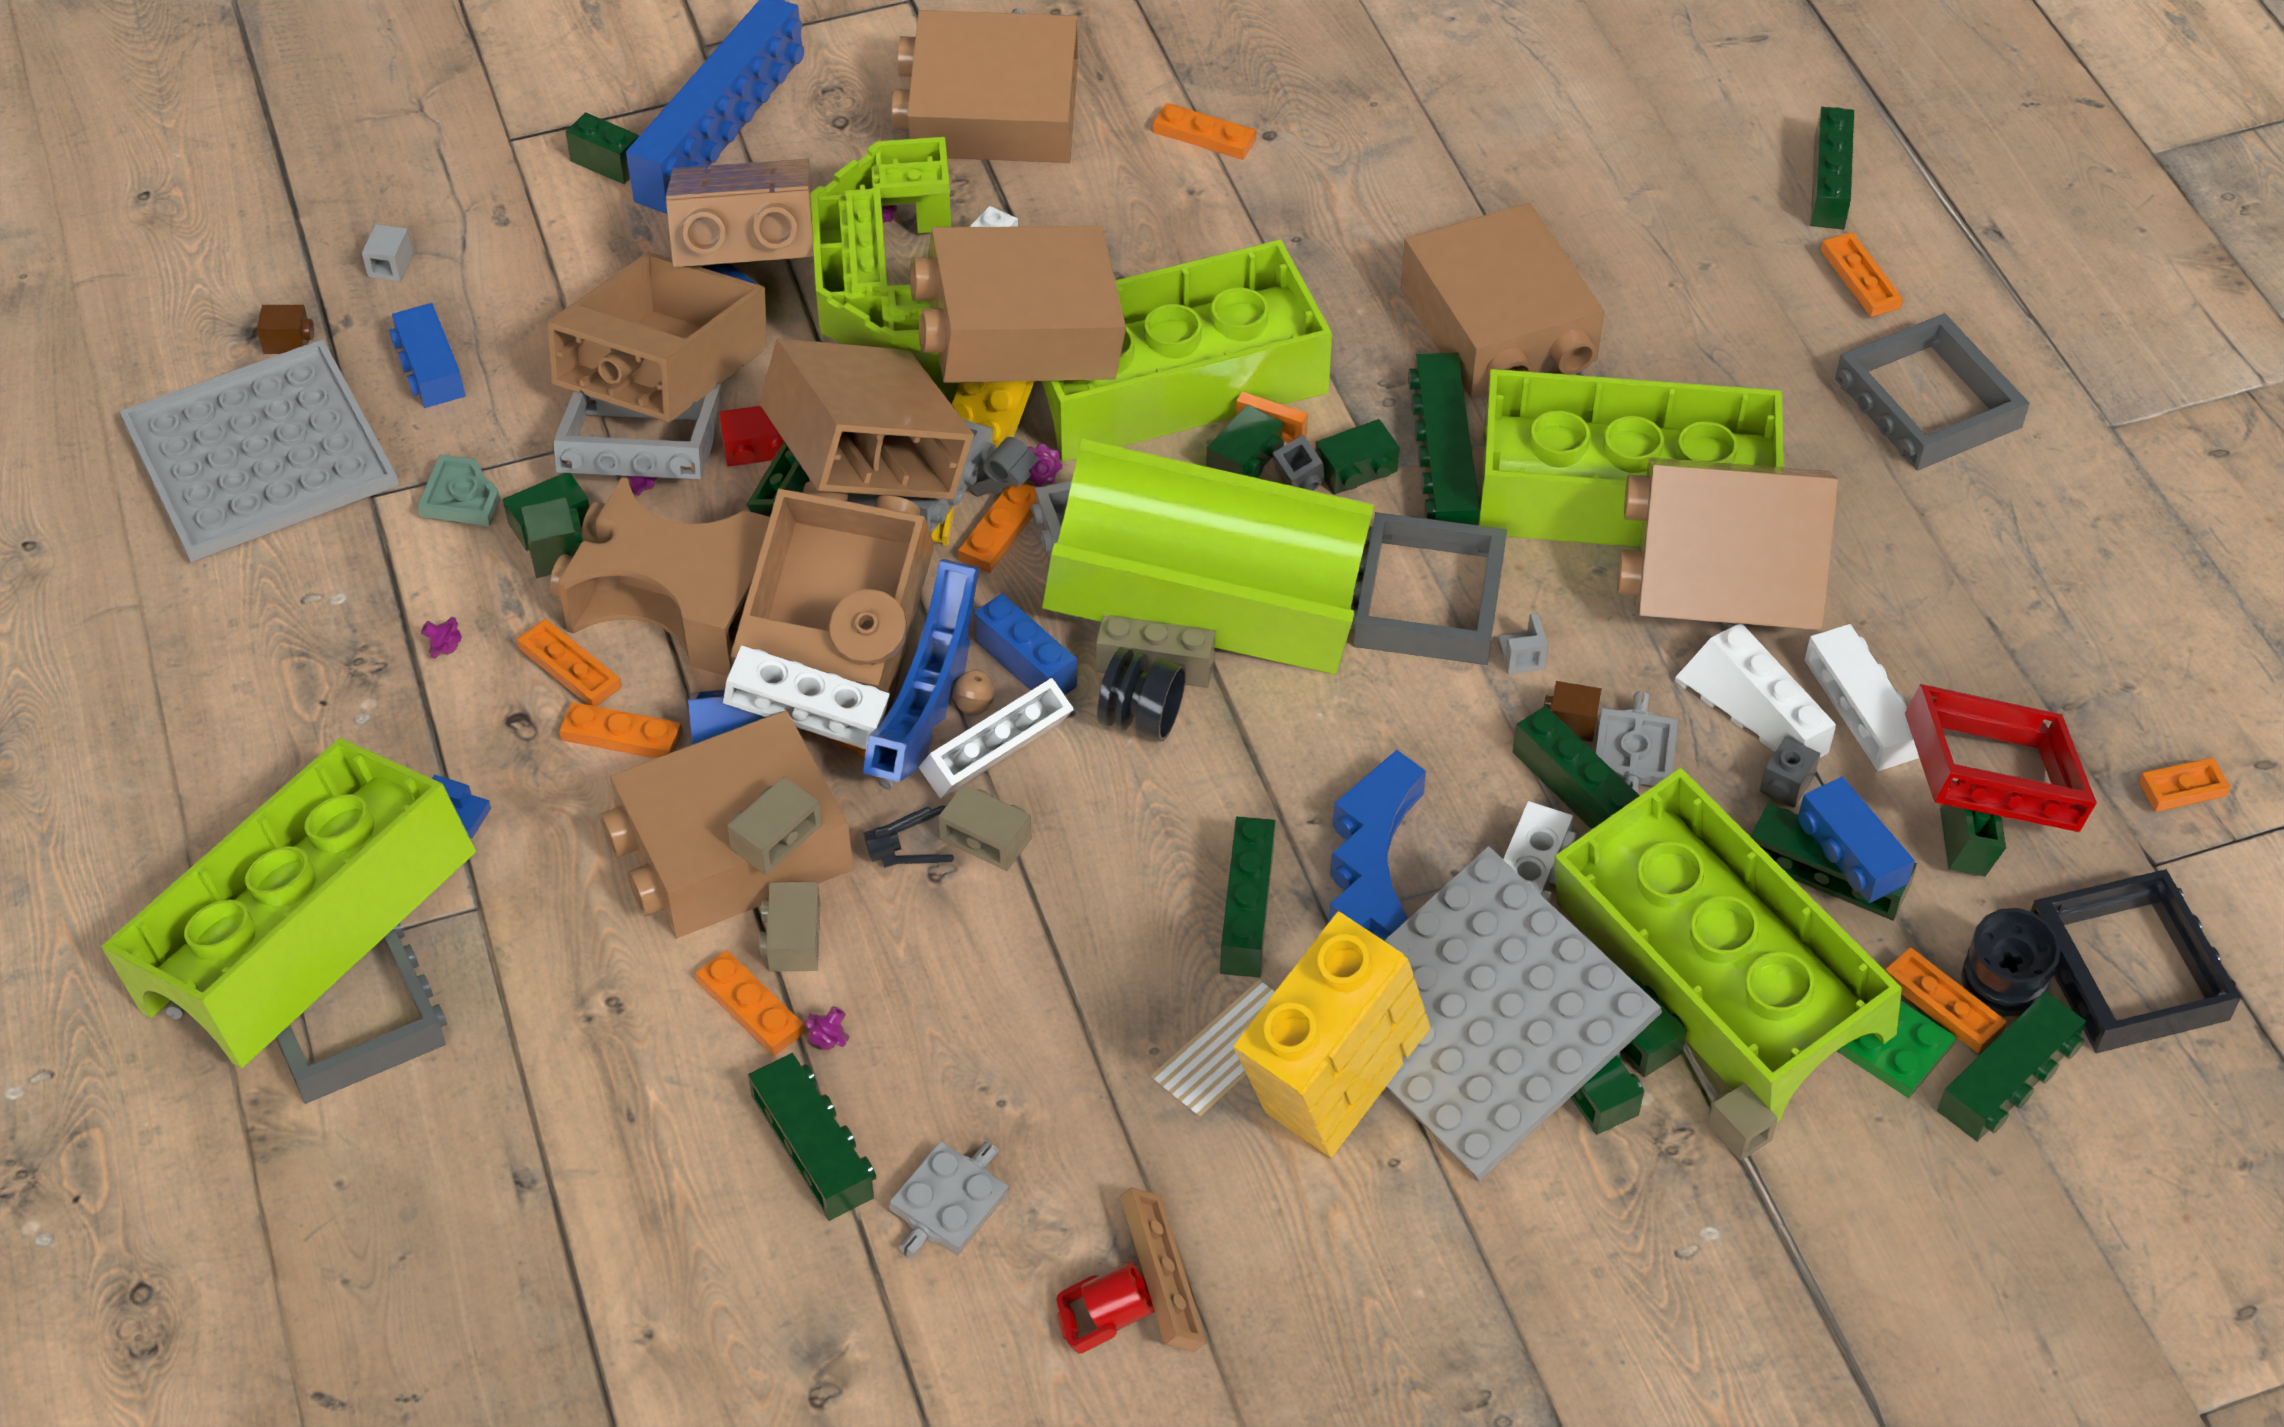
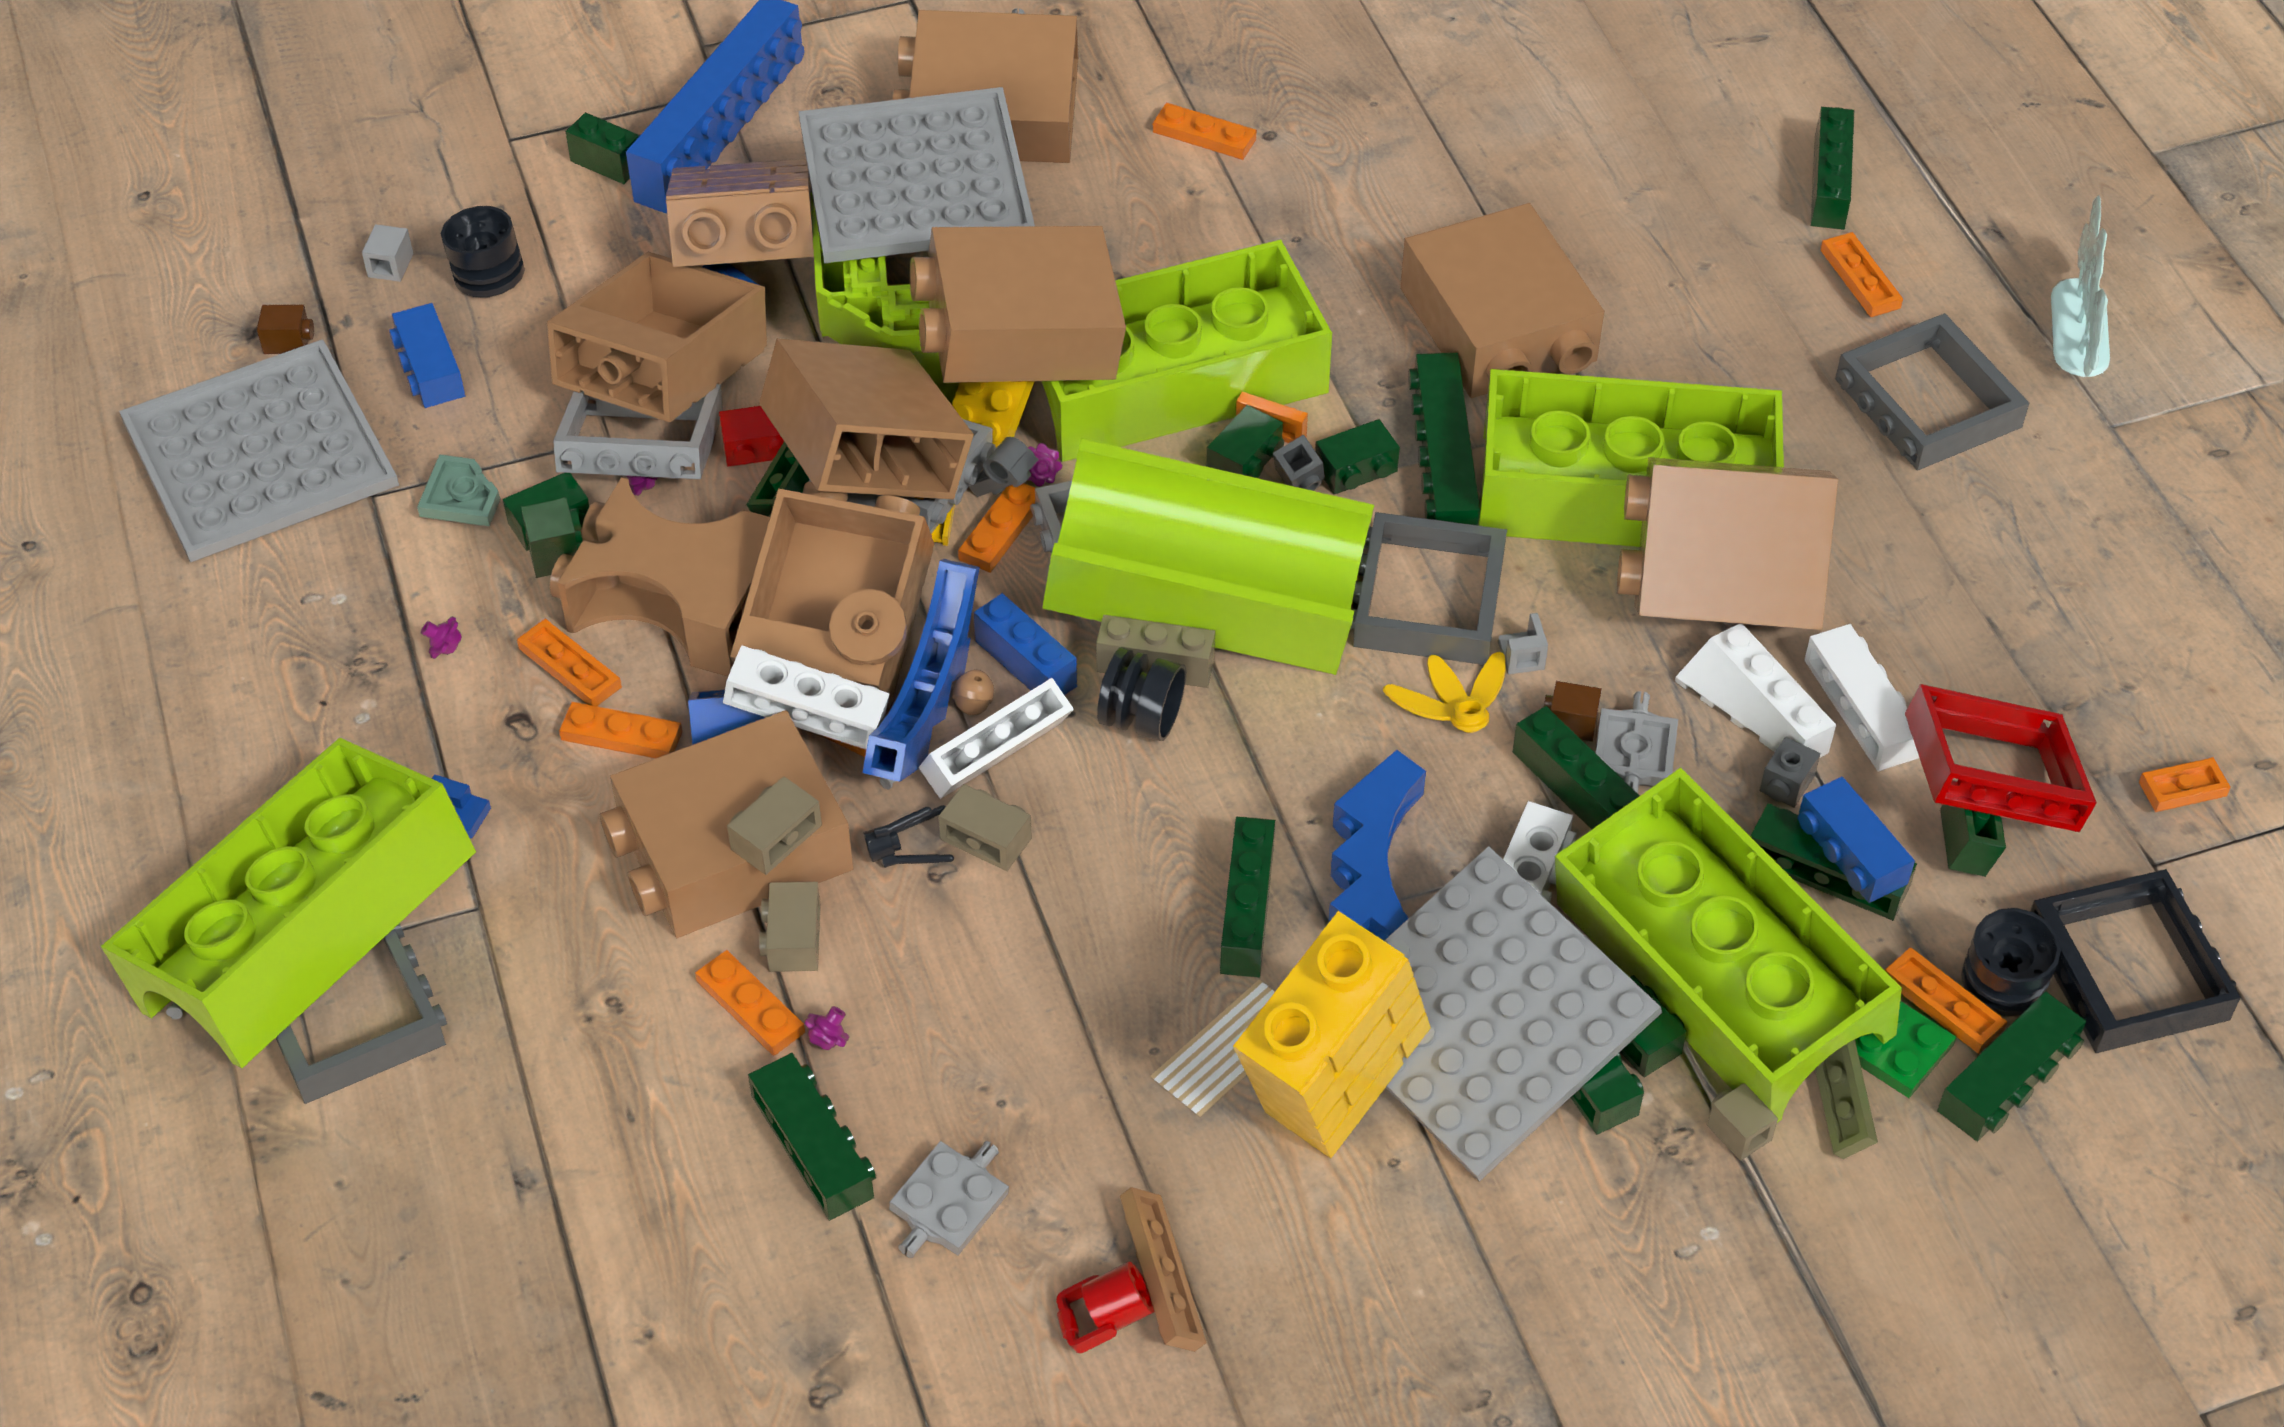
(482, 251): none -> black wheel
(911, 165): none -> light grey plate
(1463, 711): none -> yellow plant
(1846, 1102): none -> olive plate
(2081, 307): none -> light aqua plant

